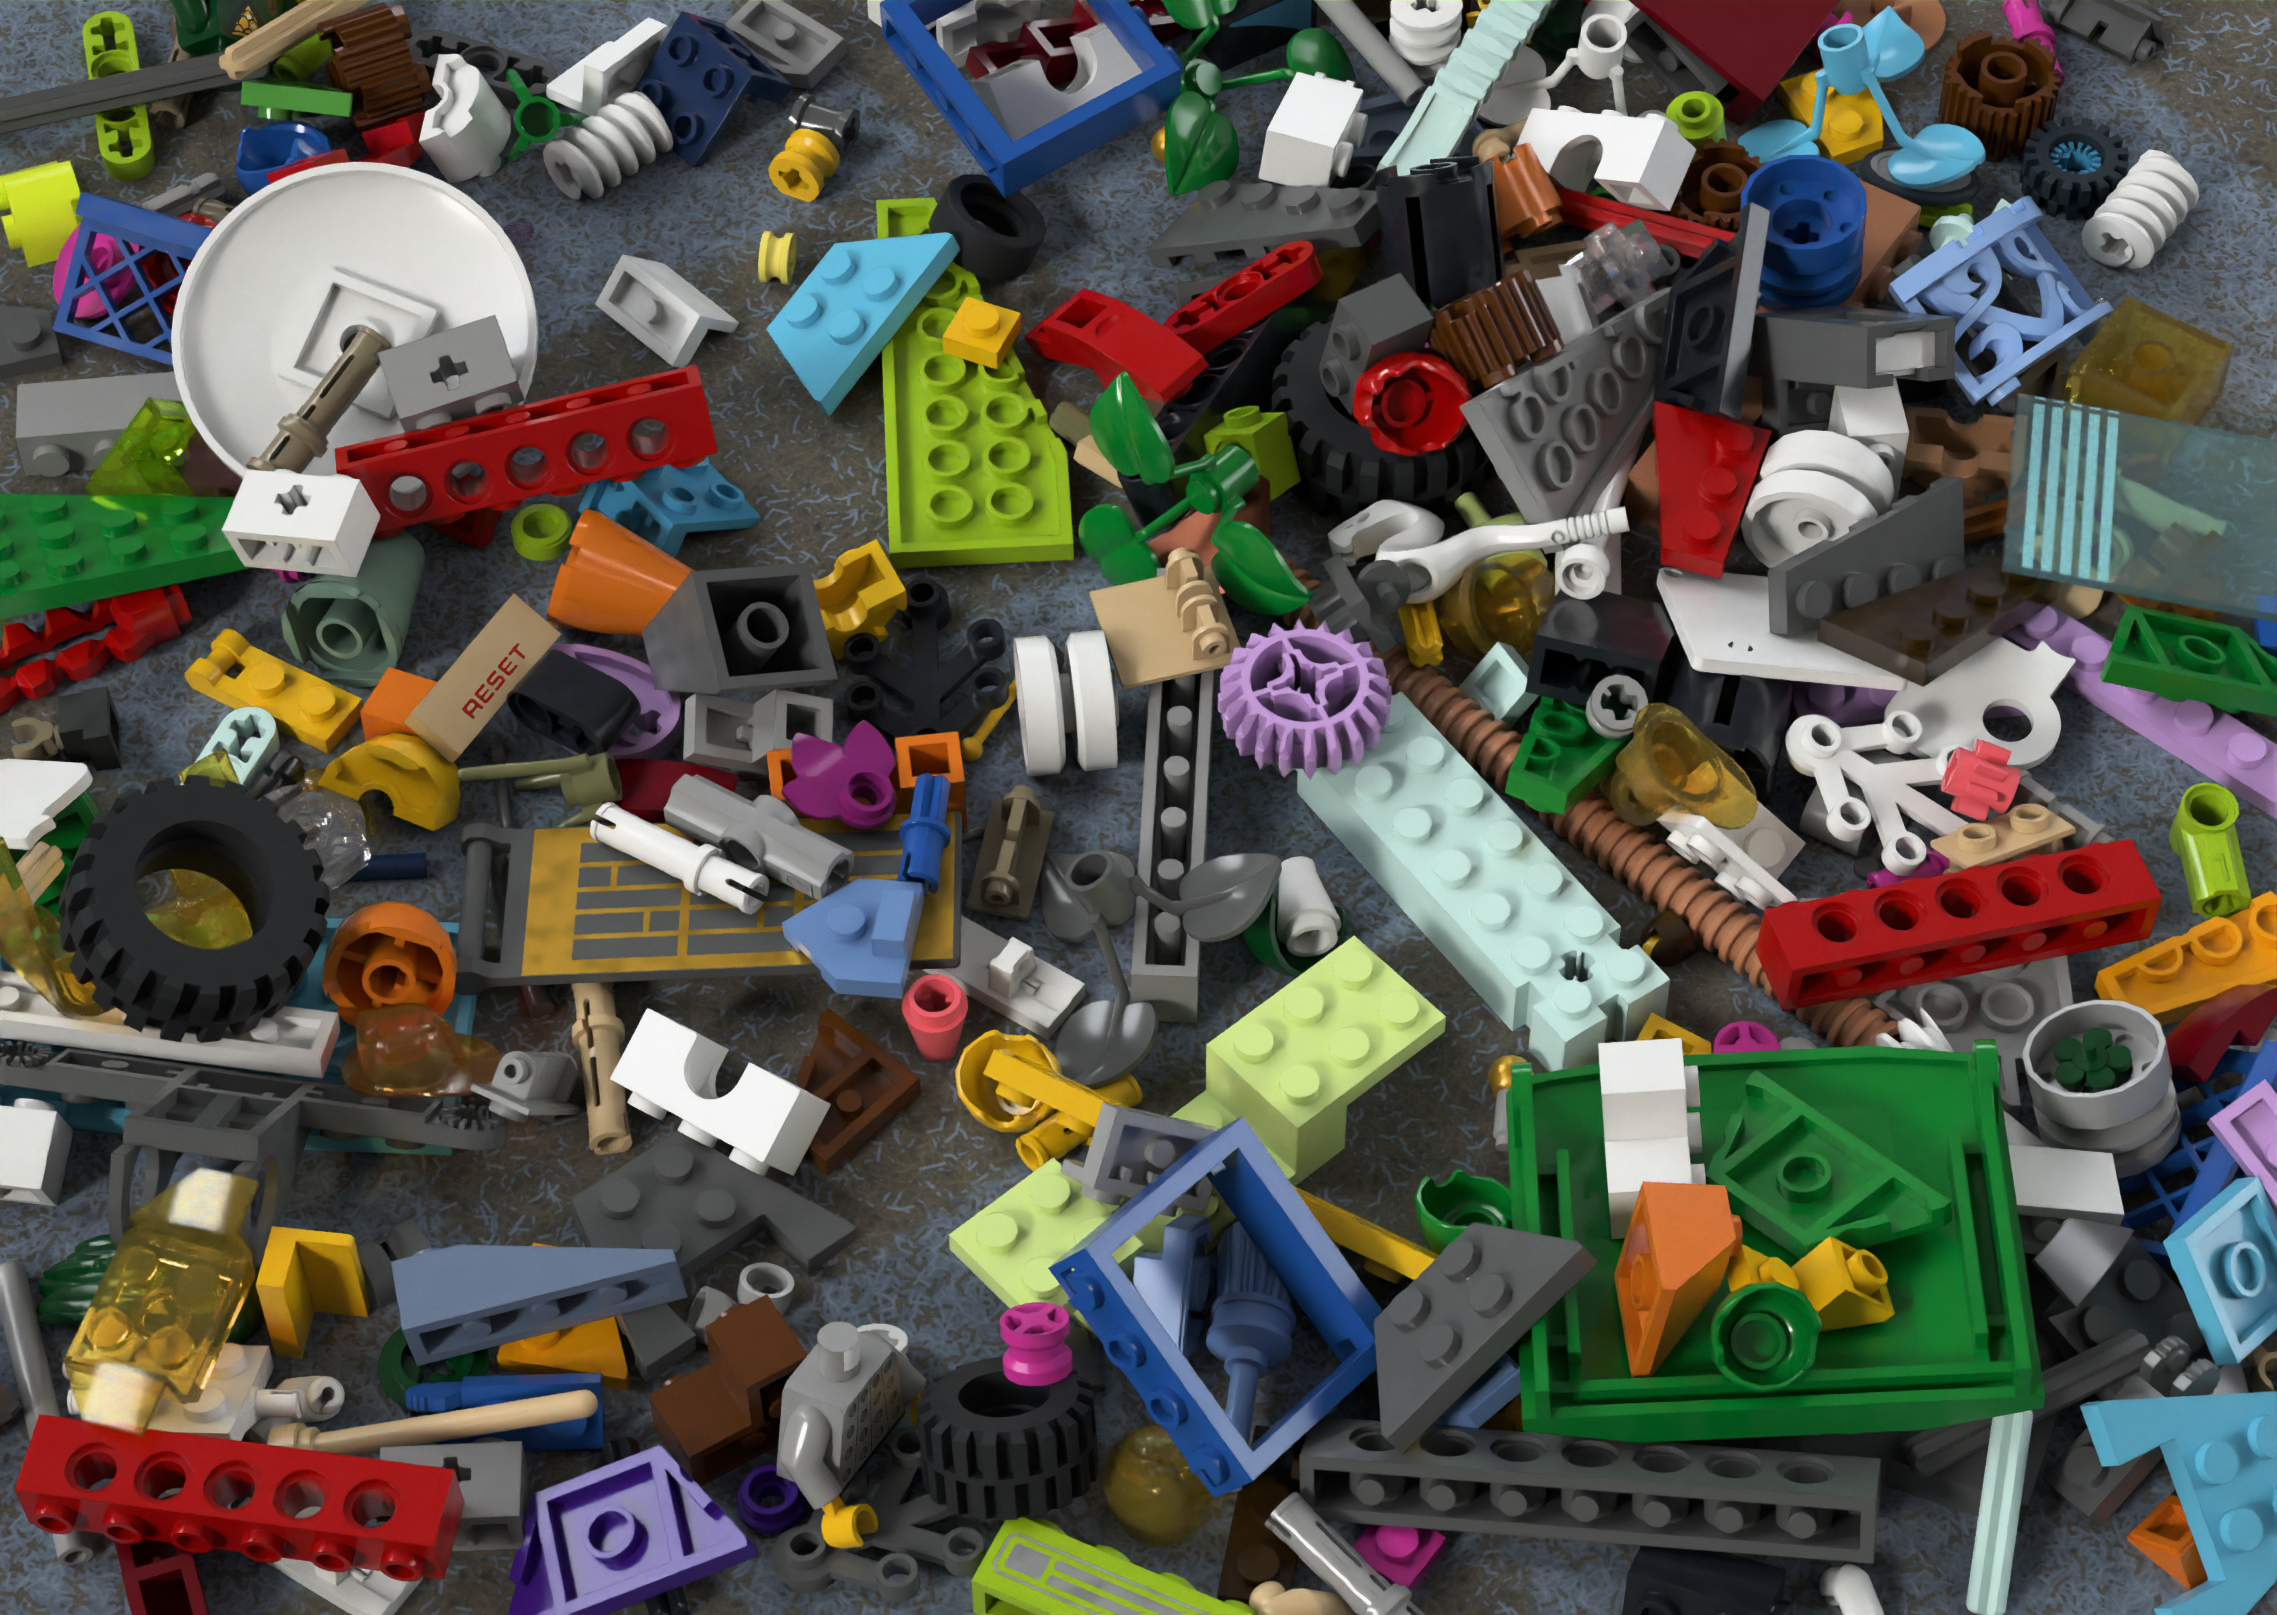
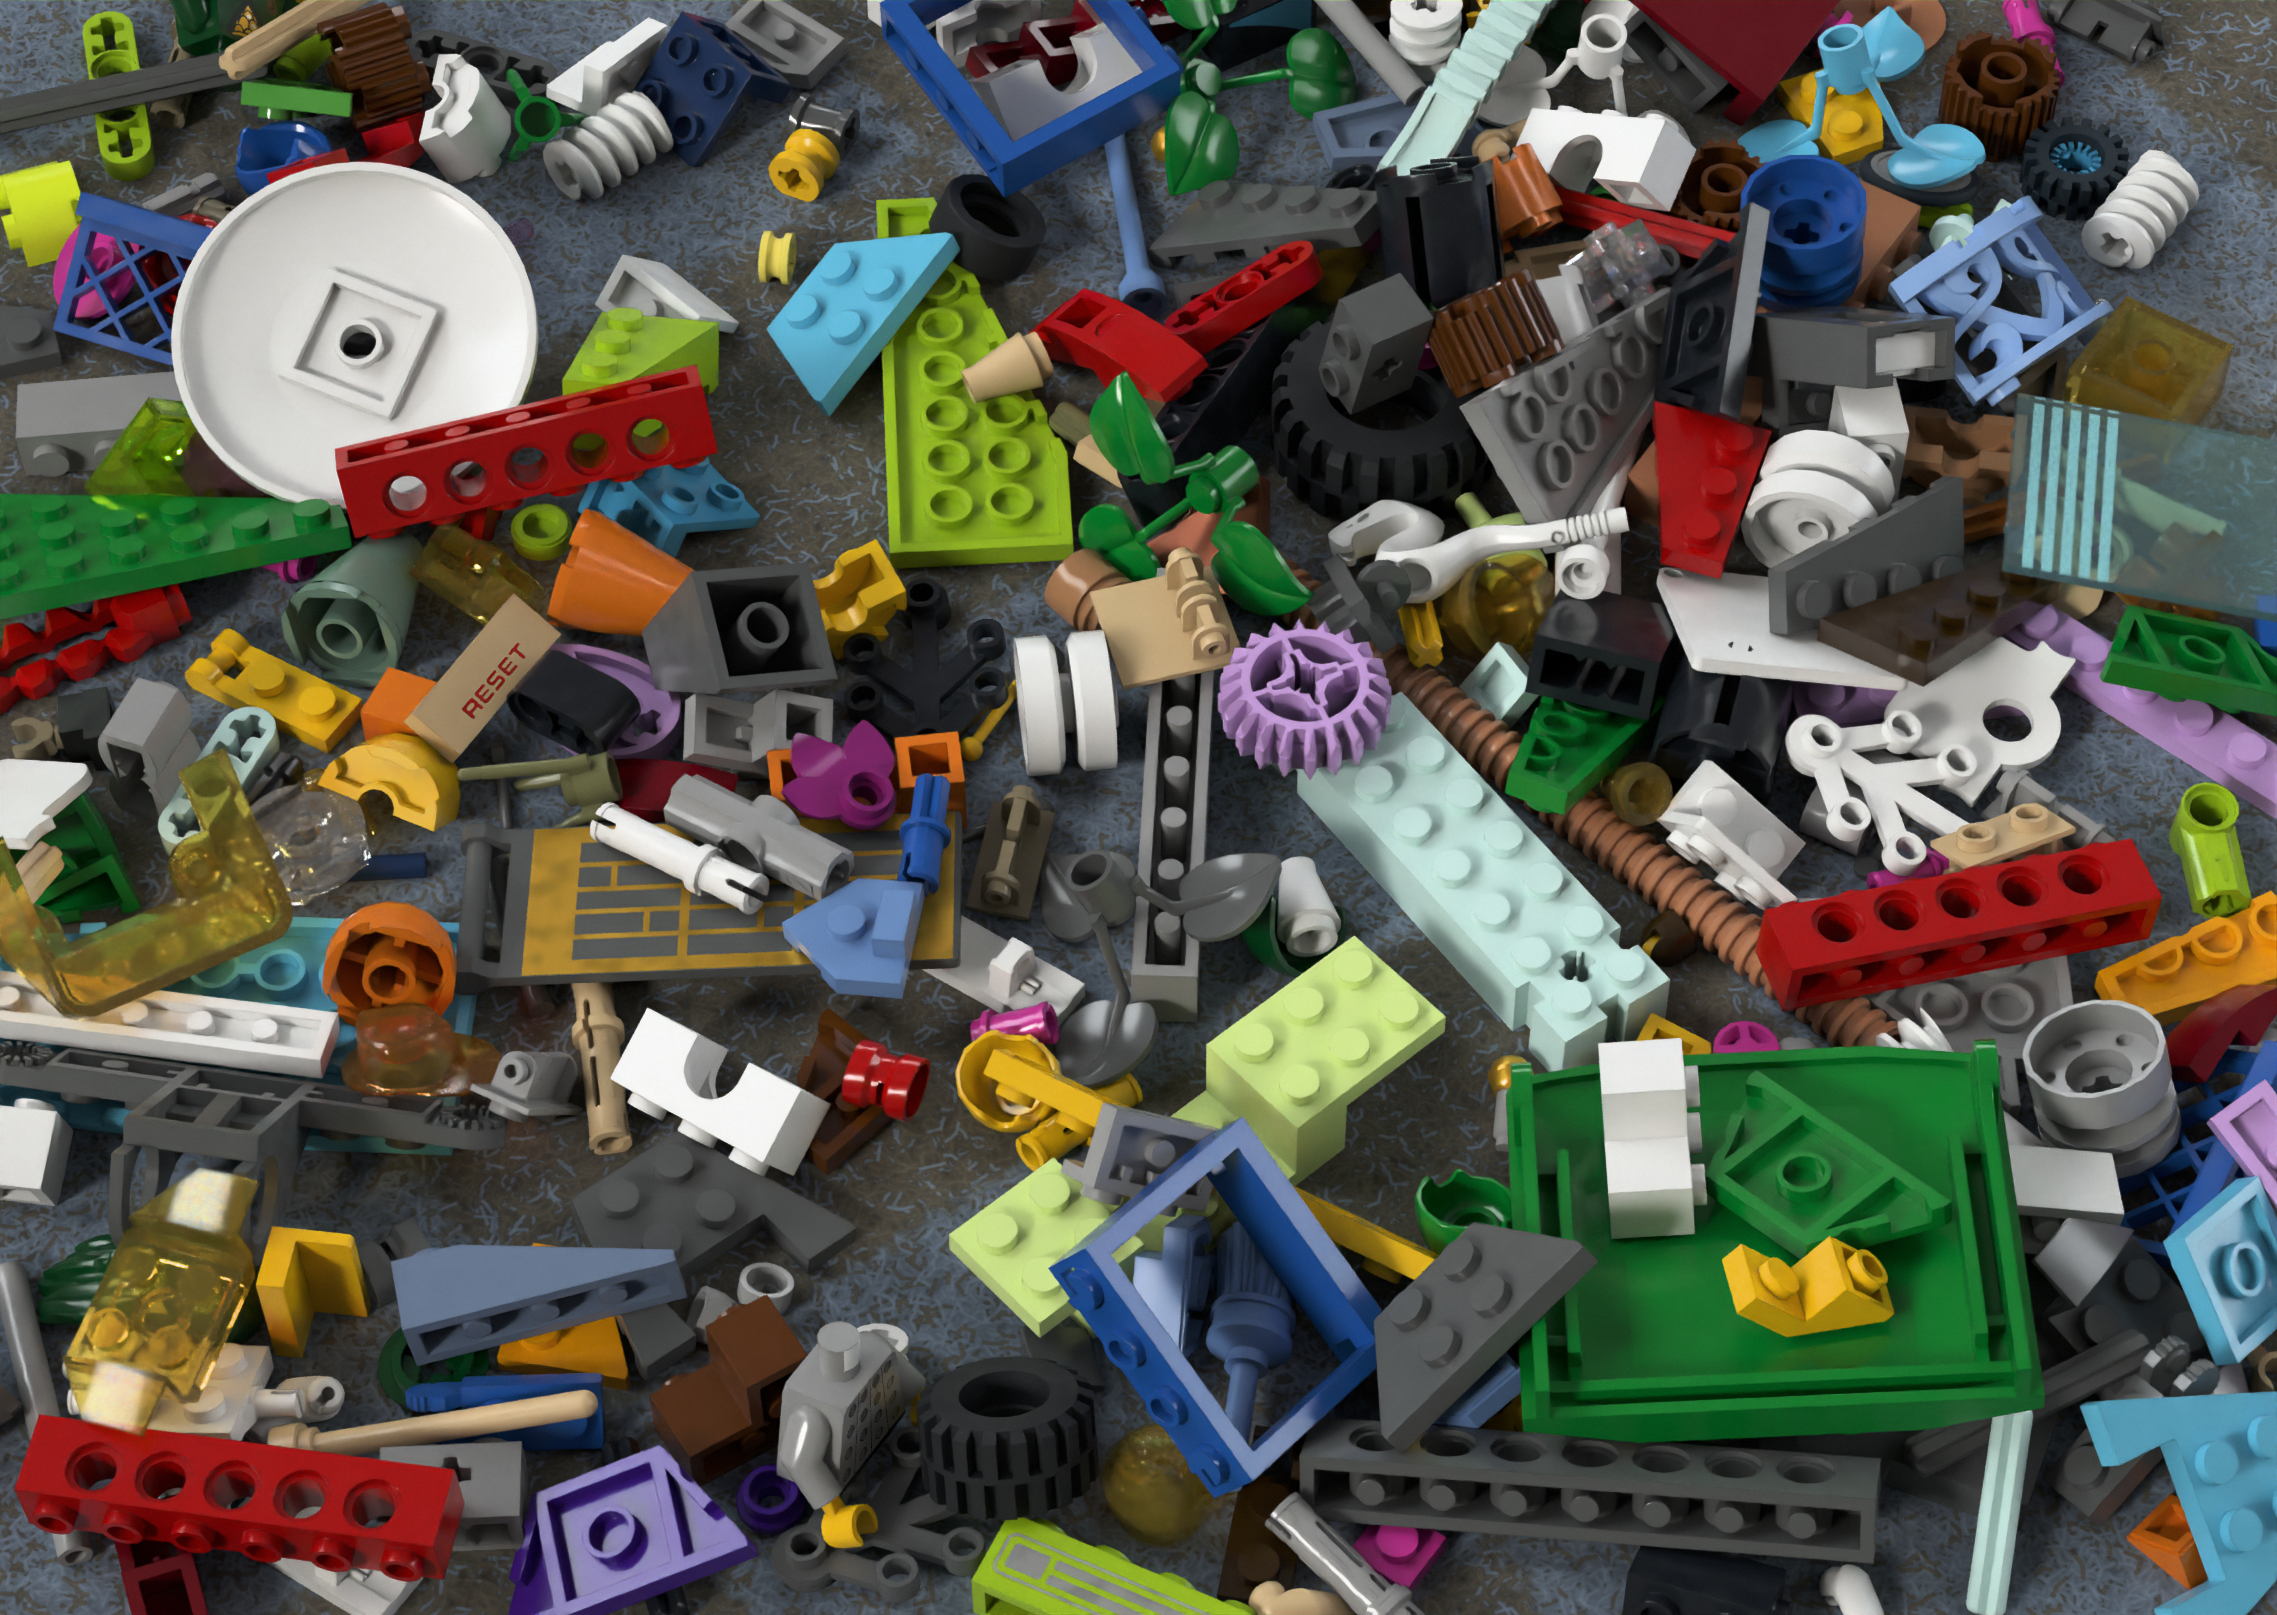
(148, 746): none -> light grey brick
(208, 833): black tyre -> none
(301, 522): white brick -> none
(305, 433): dark tan pin -> none
(420, 372): light grey brick -> none
(472, 573): none -> clear yellow slope
(635, 346): none -> lime wedge
(885, 1080): none -> red wheel
(935, 1016): coral cone -> none
(981, 332): yellow plate -> none
(1010, 368): none -> tan cone
(1034, 1020): none -> dark pink pin
(1036, 1344): dark pink wheel -> none
(1073, 580): none -> medium nougat piece
(1141, 285): none -> medium blue piece
(1264, 440): lime brick -> none
(1313, 132): white brick -> none
(1411, 403): red hair -> none
(1603, 720): light grey bush -> none
(1671, 1265): orange slope -> none
(1683, 771): clear yellow piece -> none
(1698, 117): lime brick -> none
(1764, 1336): green hair -> none
(1980, 780): coral gear -> none
(2091, 1061): dark green plant -> none

